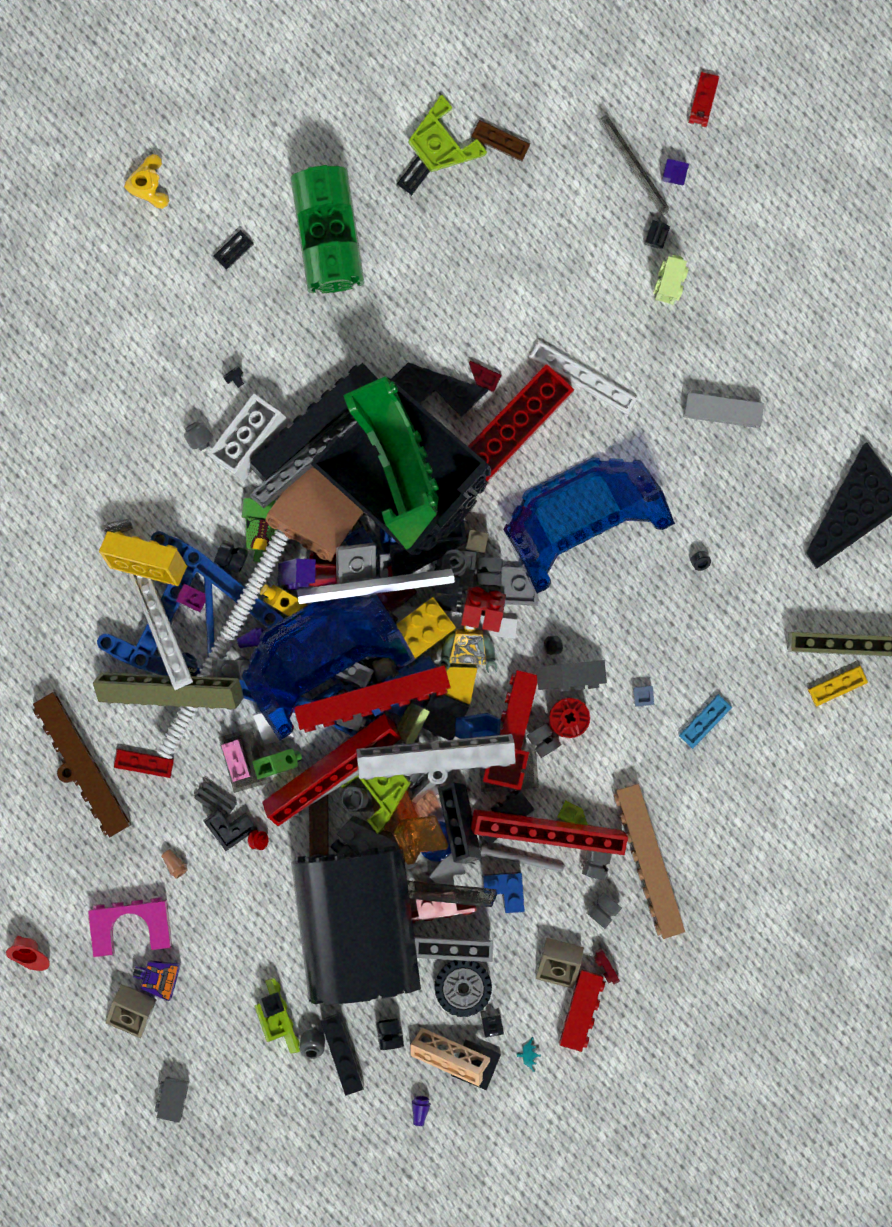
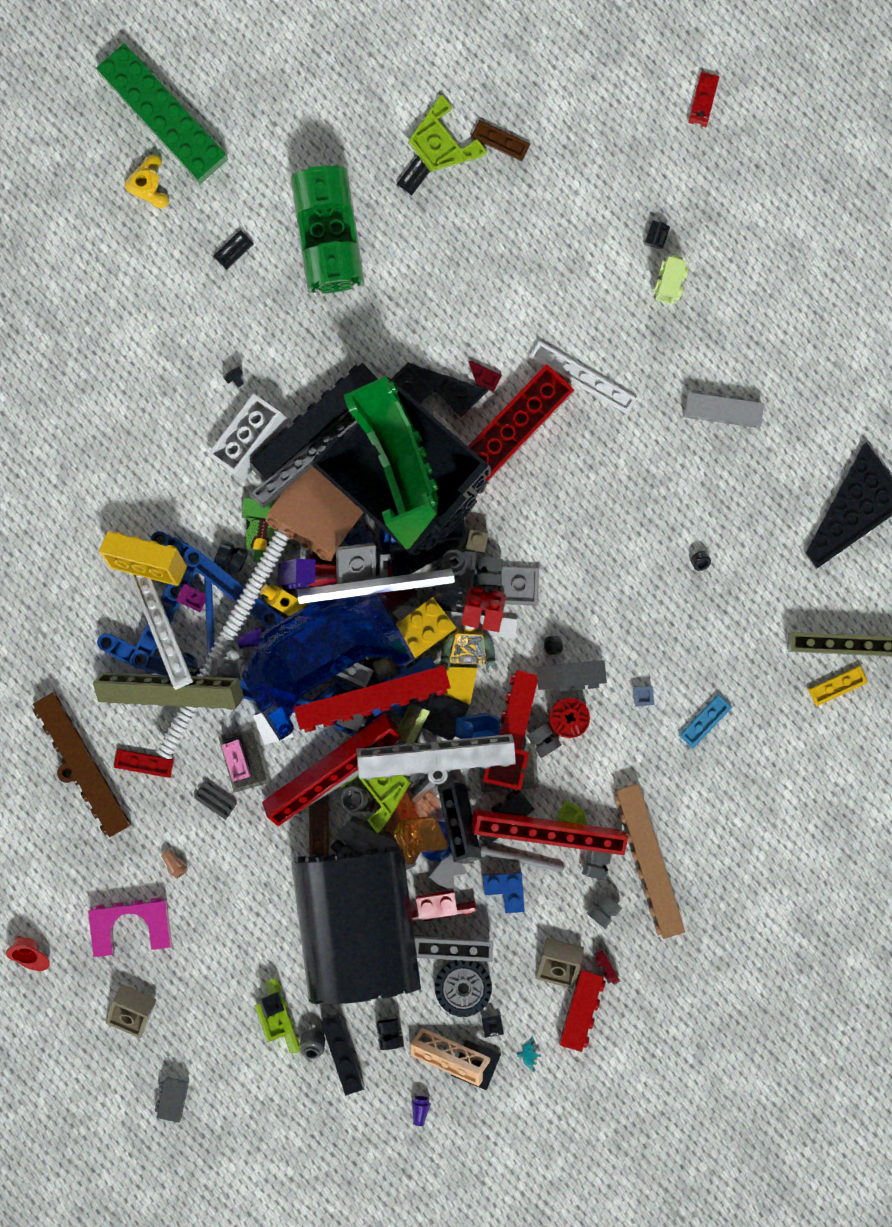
(118, 526): clear smoke cone -> none
(158, 978): torso -> none
(162, 113): none -> green brick
(197, 436): dark grey head -> none
(229, 833): black tile -> none
(258, 840): red wheel -> none
(276, 763): bright green torso -> none
(451, 893): clear smoke tile -> none
(579, 507): clear blue windscreen -> none
(634, 165): clear smoke tile -> none
(675, 172): dark purple panel -> none

